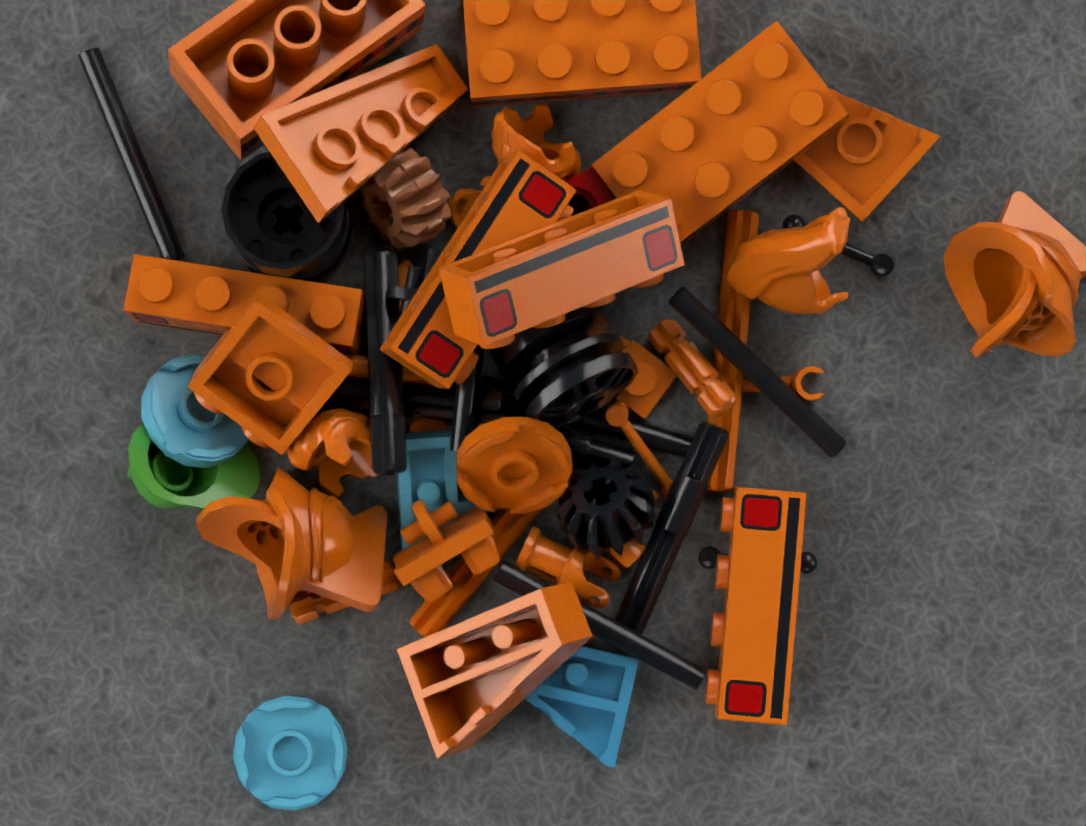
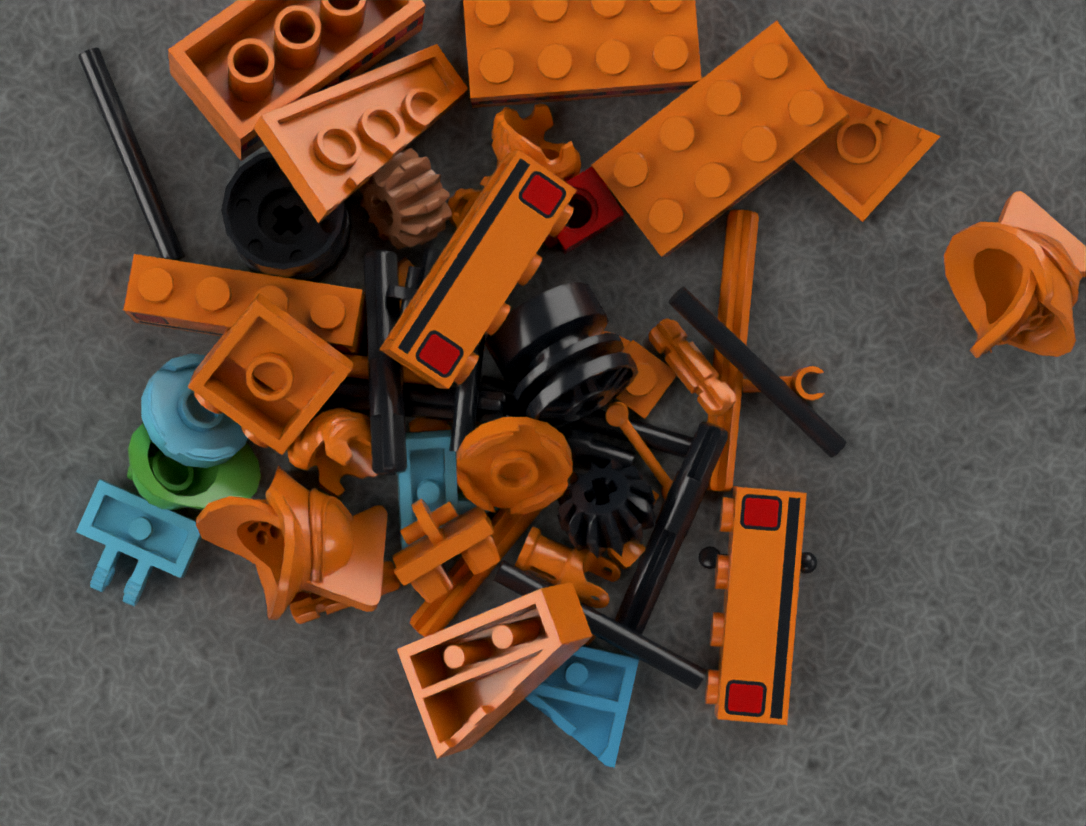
(140, 530): none -> medium azure hinge
(305, 737): medium azure tile -> none
(562, 268): orange brick -> none
(785, 265): orange piece -> none
(880, 264): black hinge -> none

